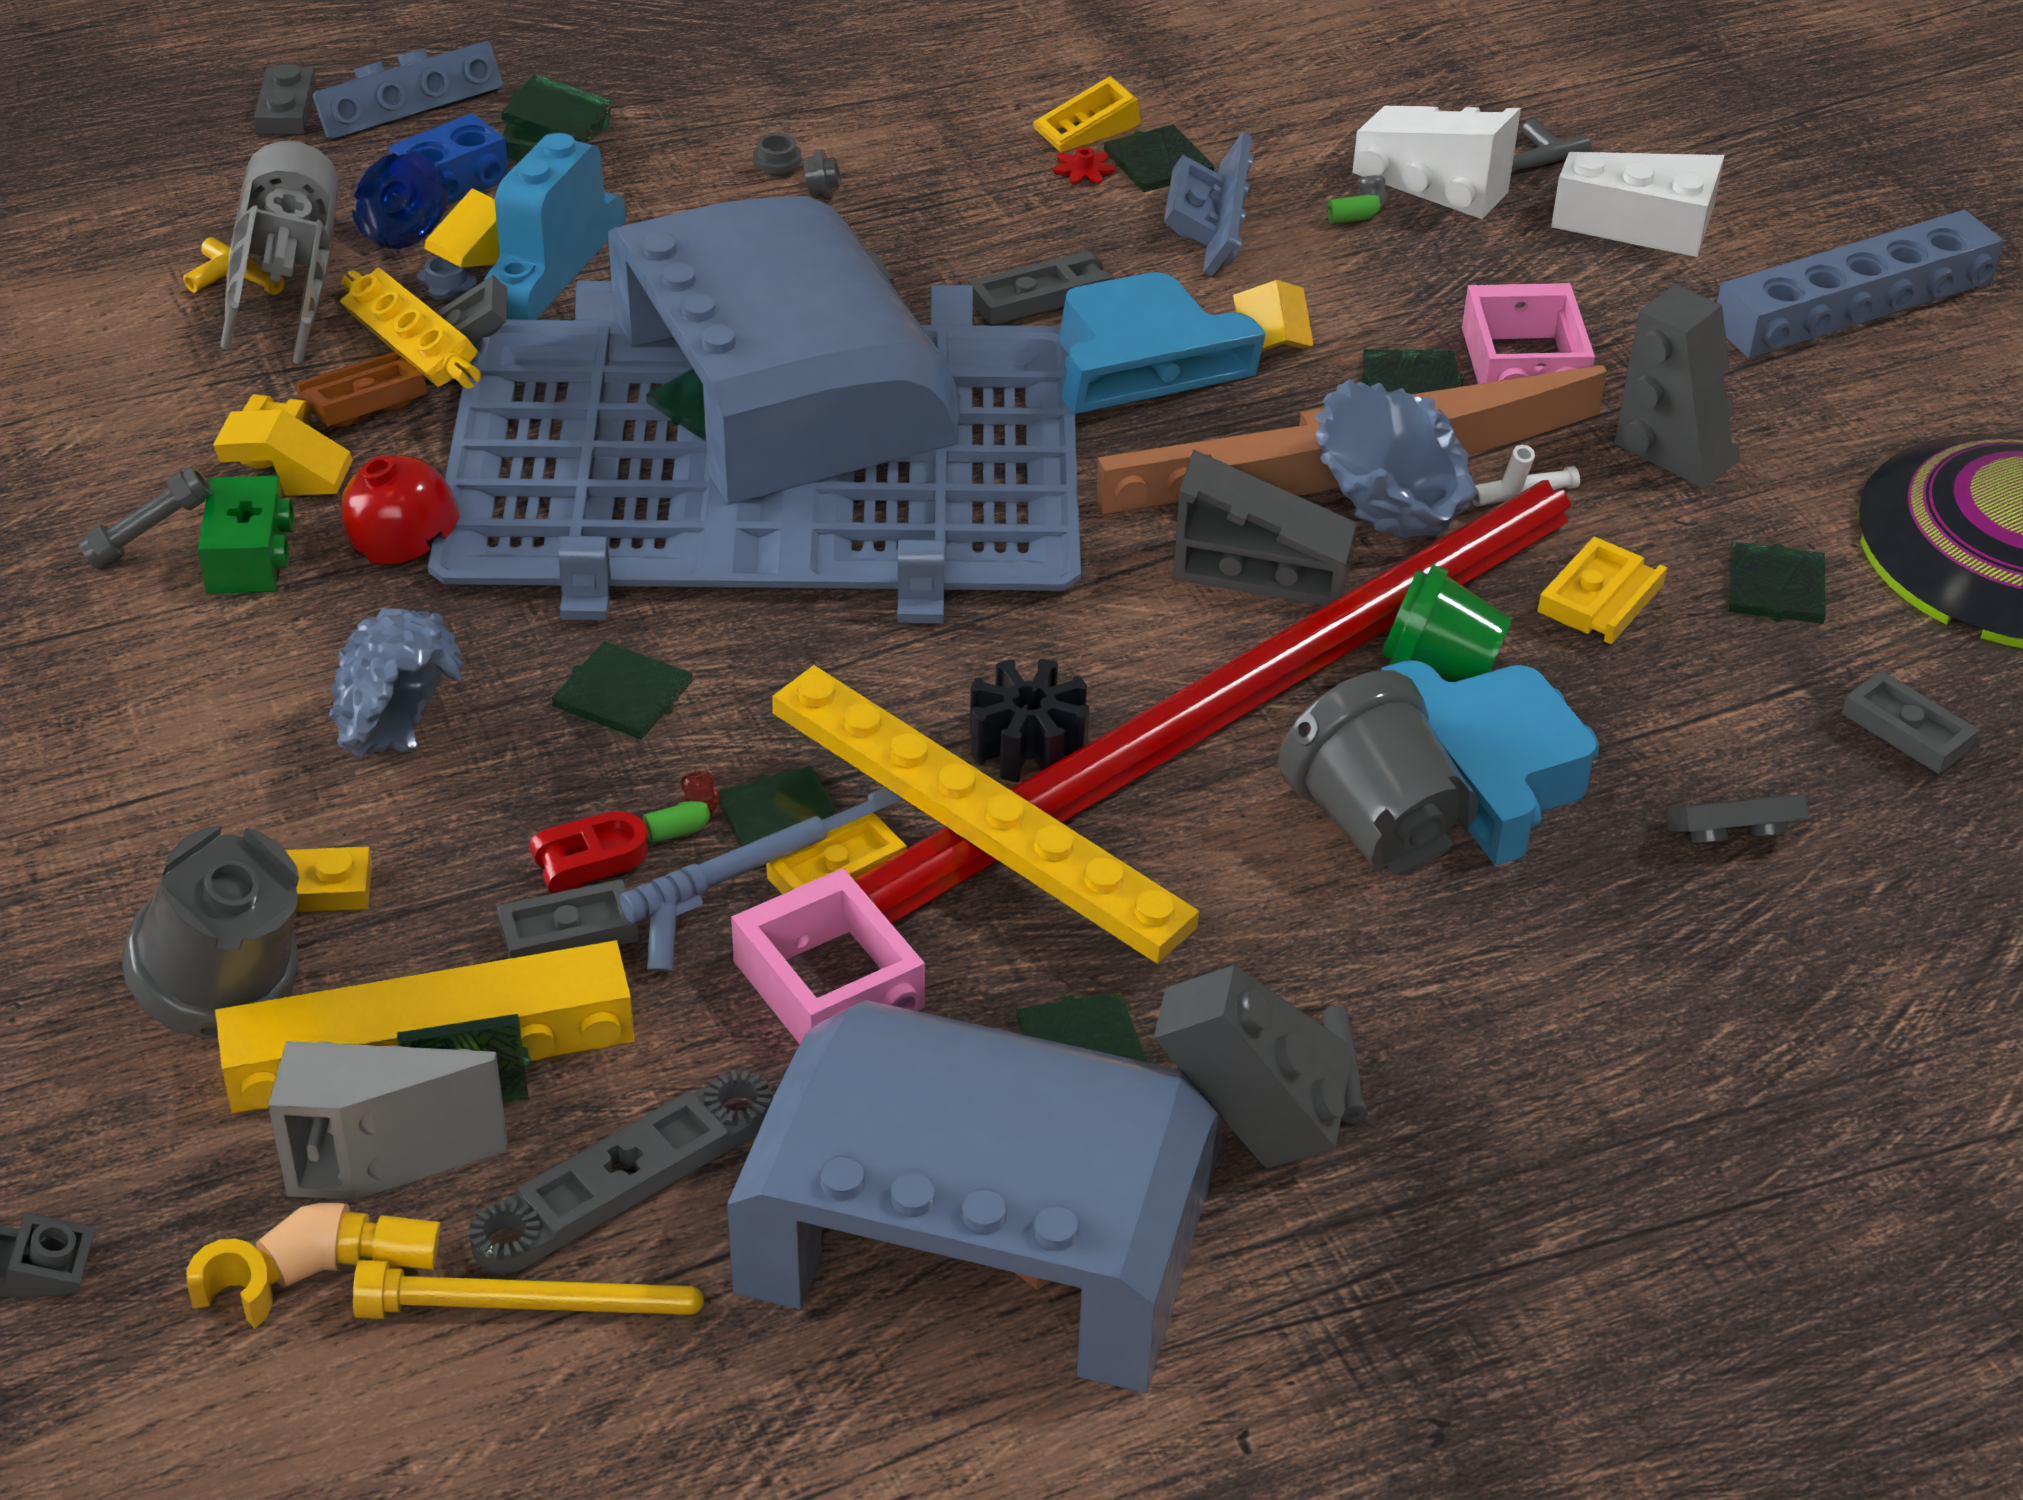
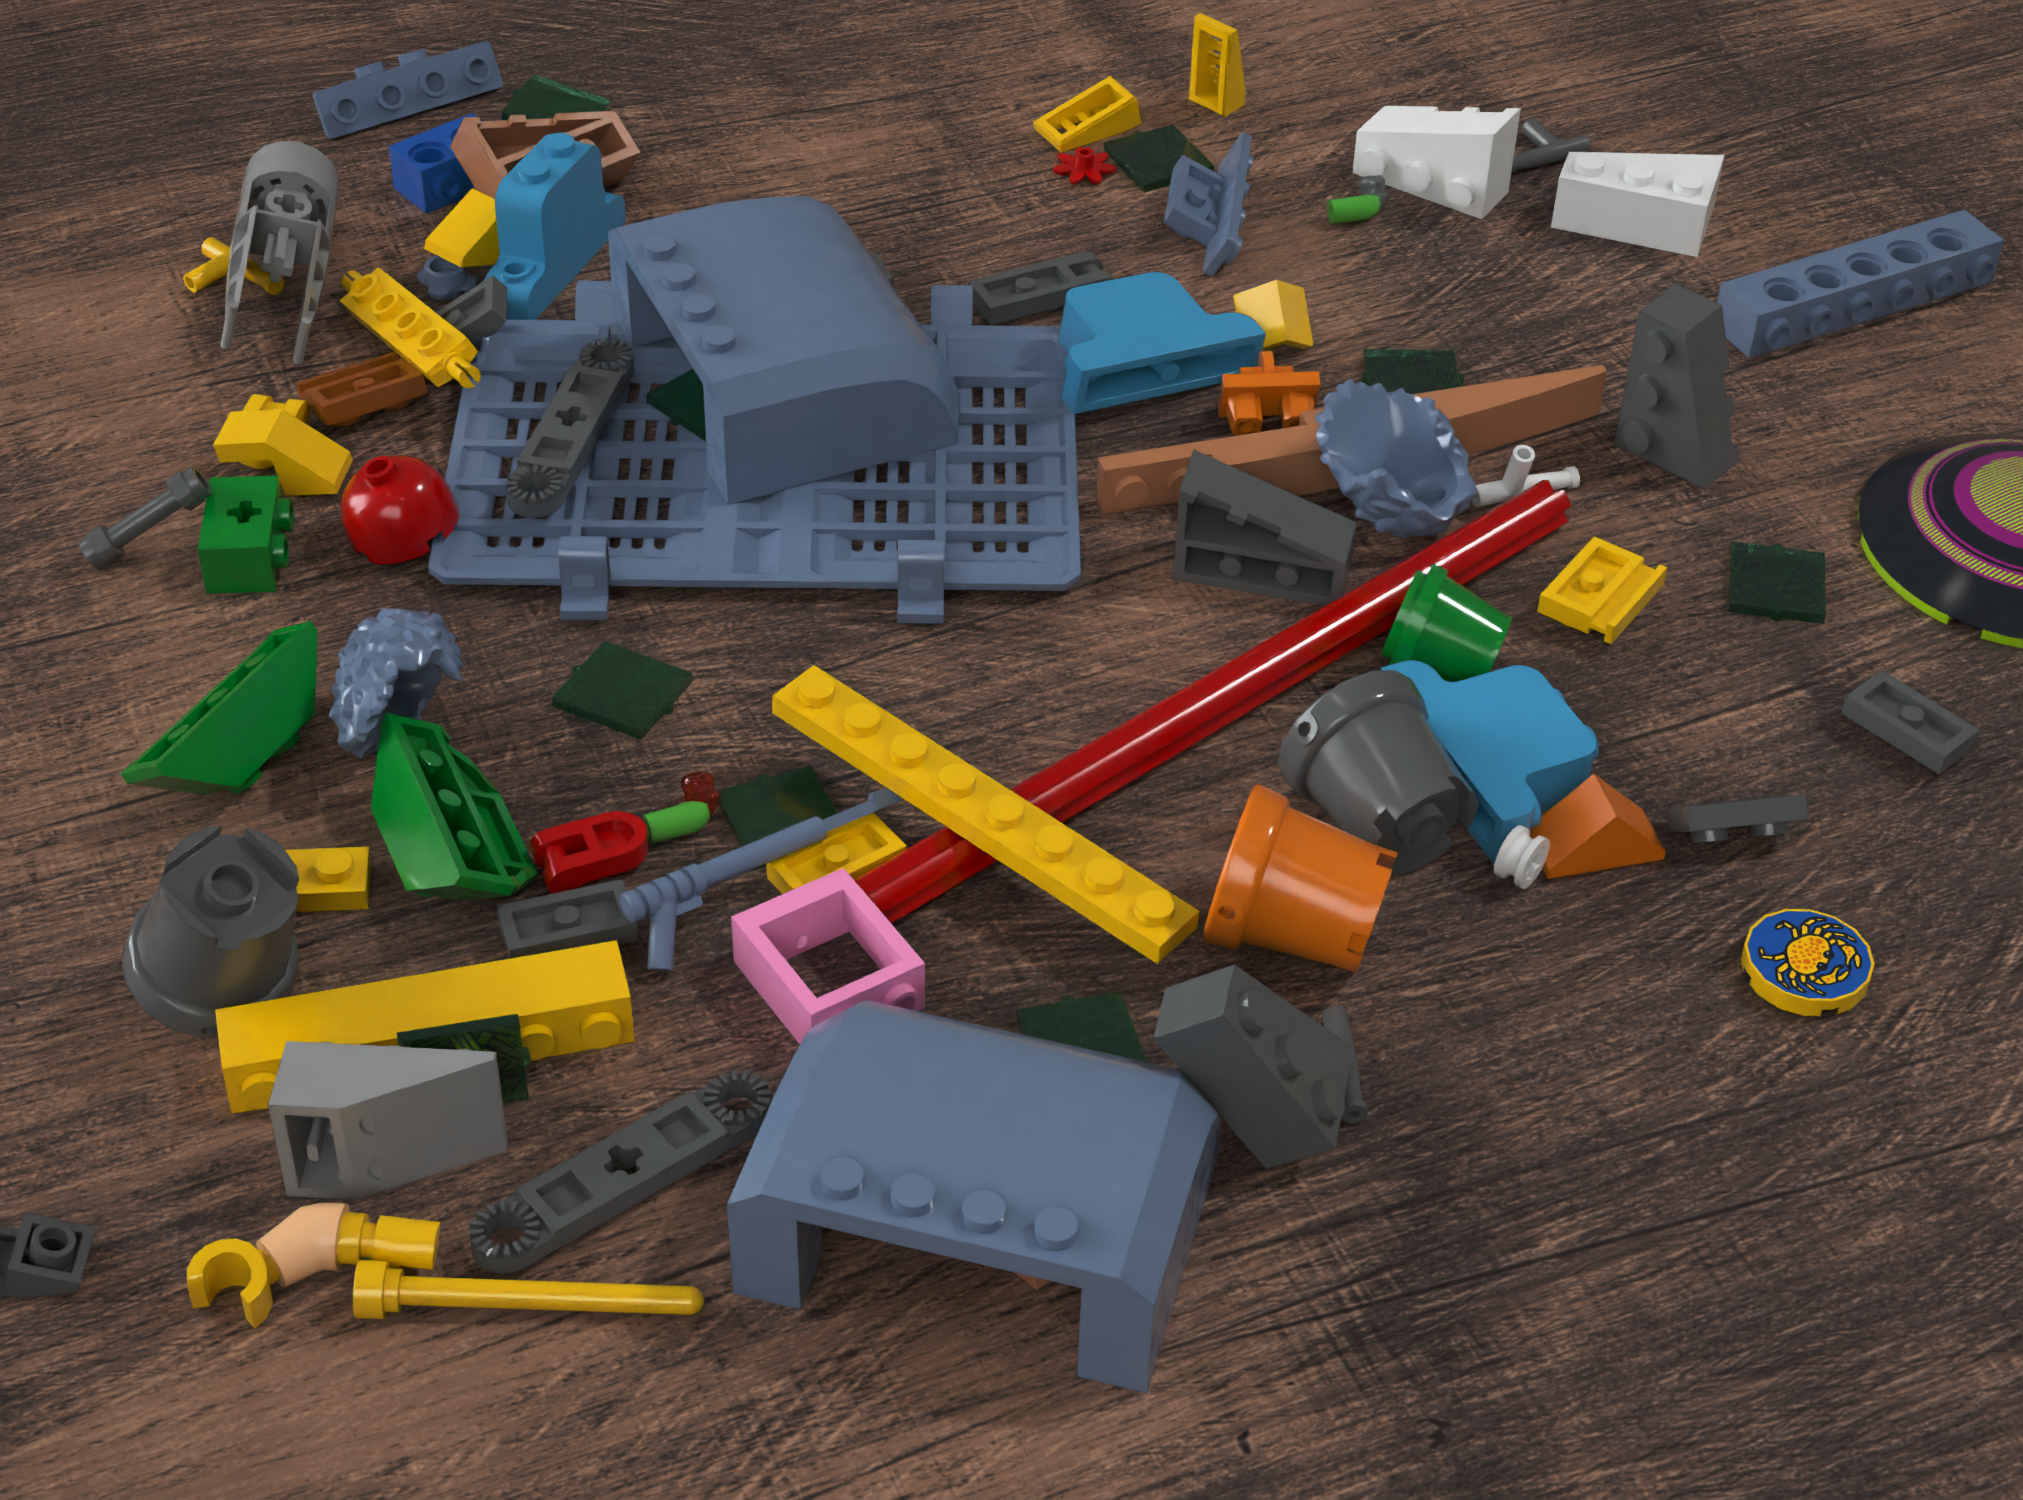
(239, 721): none -> green wedge
(285, 100): dark grey plate -> none
(400, 200): clear blue tile -> none
(444, 817): none -> green wedge
(495, 147): none -> nougat wedge
(570, 428): none -> dark grey piece
(777, 154): dark grey plate -> none
(822, 174): dark grey plate -> none
(1027, 718): black gear -> none
(1205, 89): none -> yellow slope
(1266, 392): none -> orange hips
(1297, 885): none -> orange piece
(1521, 856): none -> white bush
(1548, 313): bright pink window -> none
(1596, 831): none -> orange slope
(1807, 962): none -> tile

